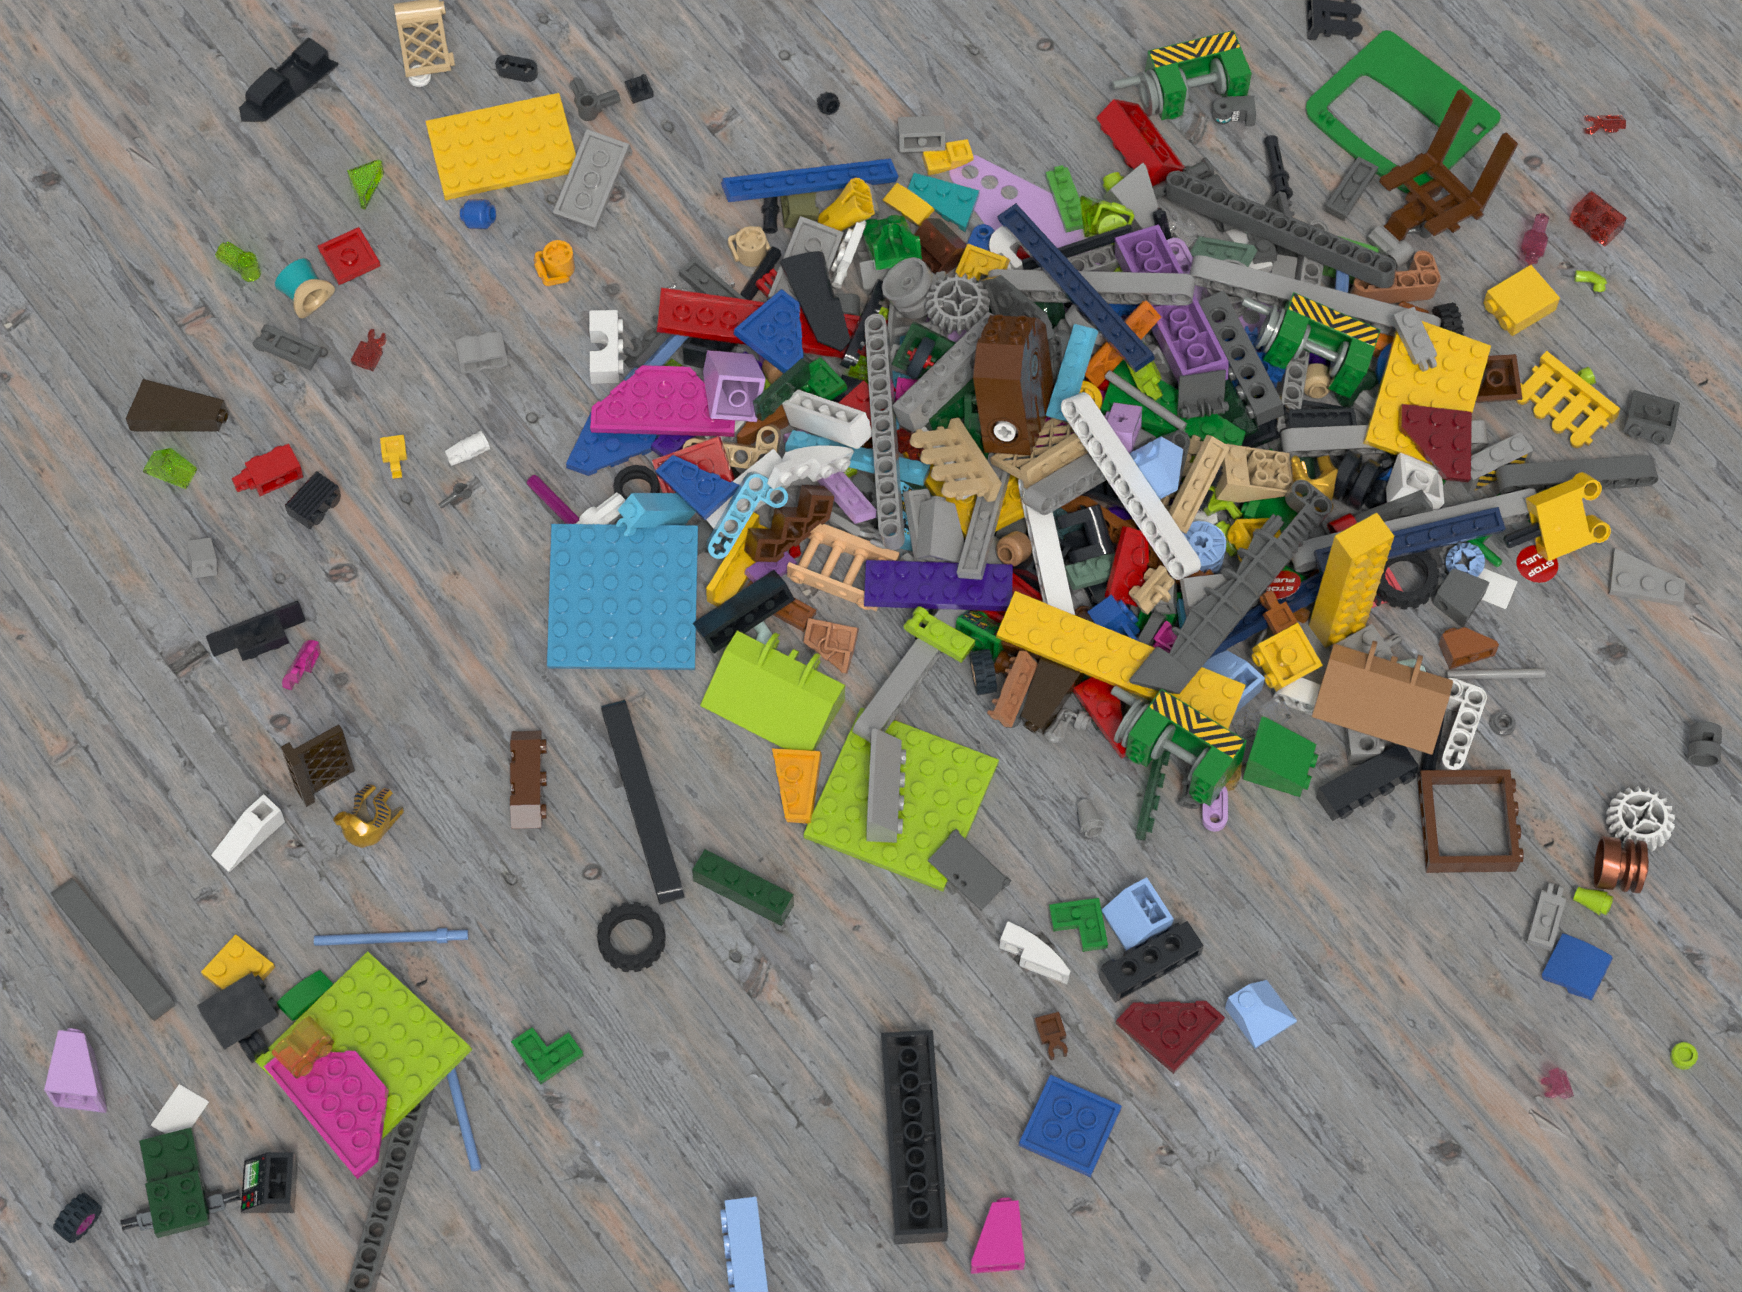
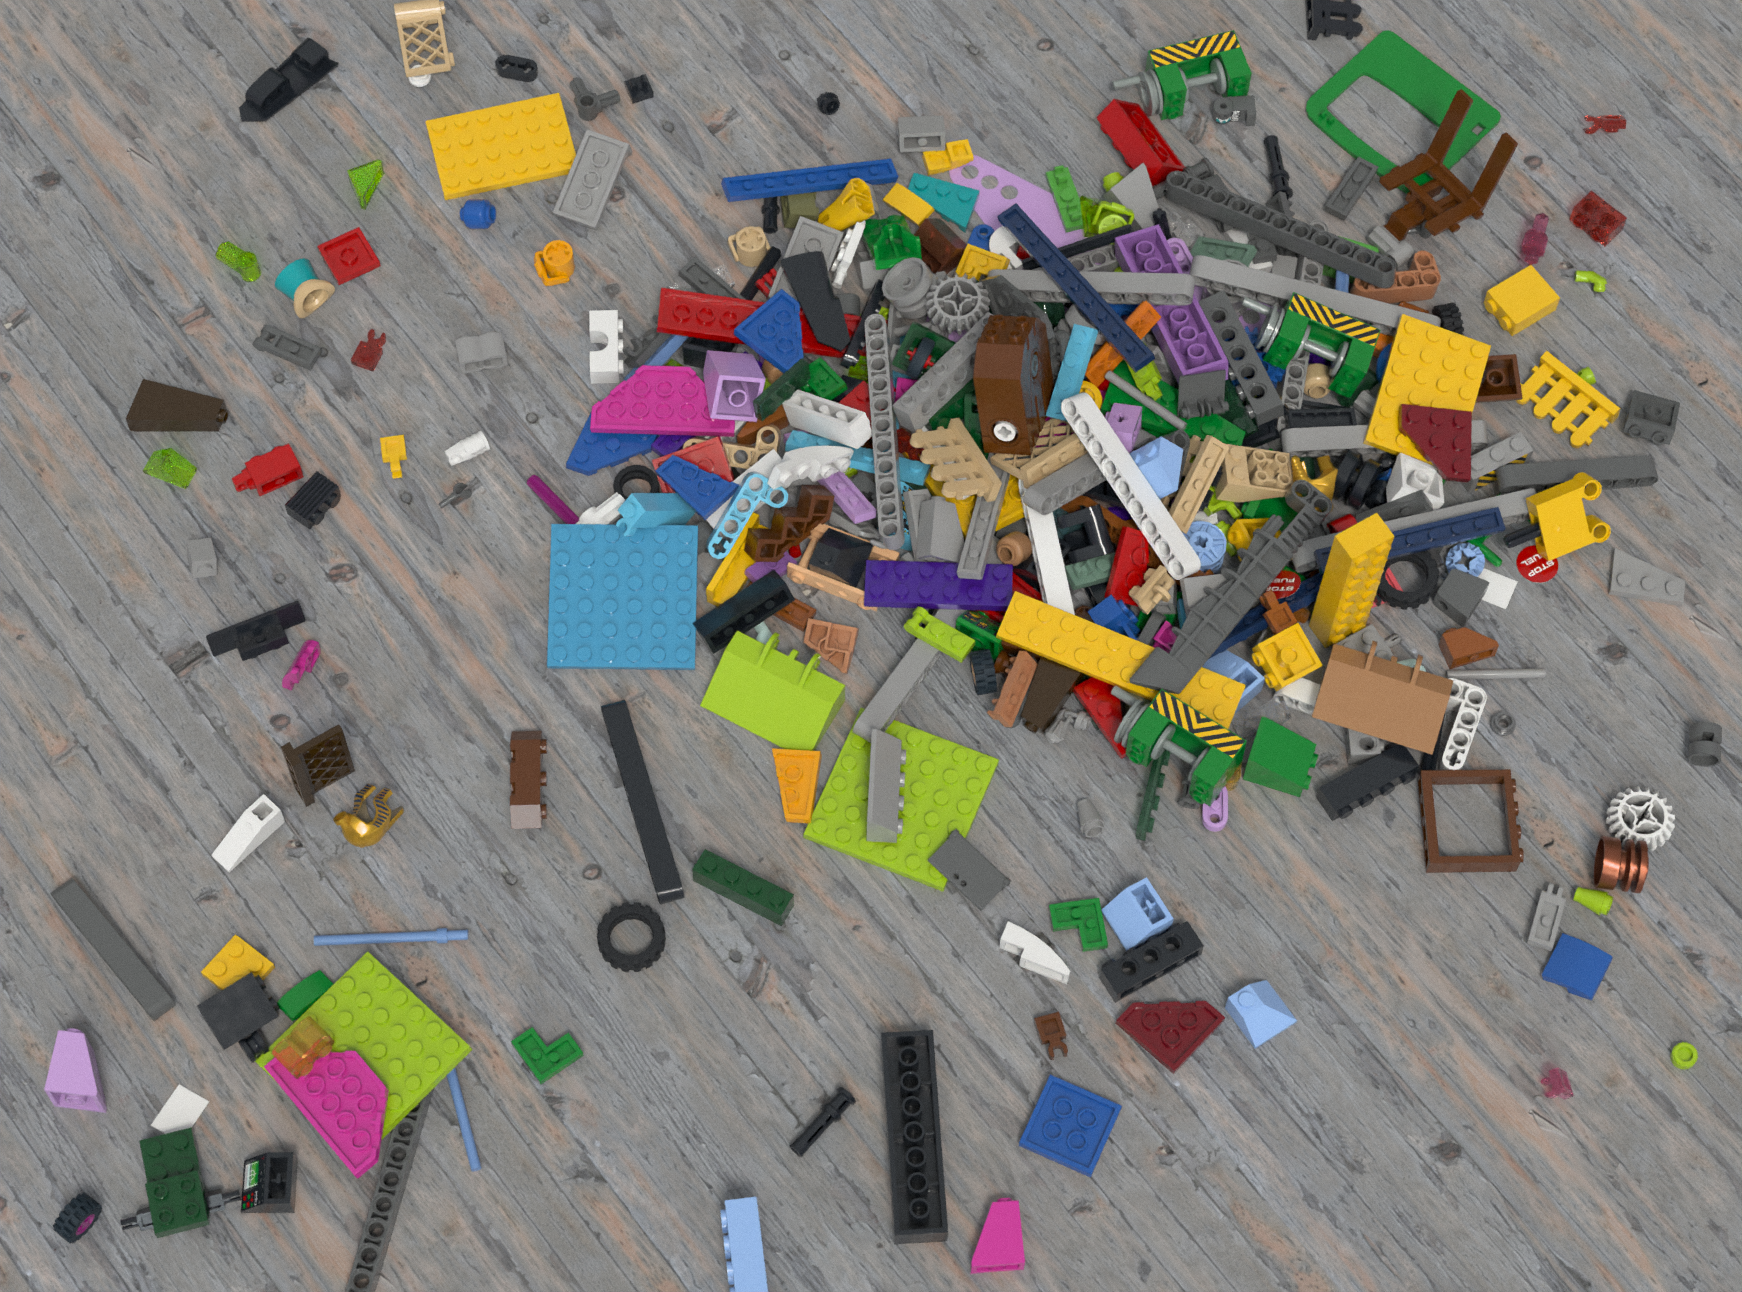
(830, 1113): none -> black pin
(840, 557): none -> black slope
(1415, 338): light grey hinge -> none

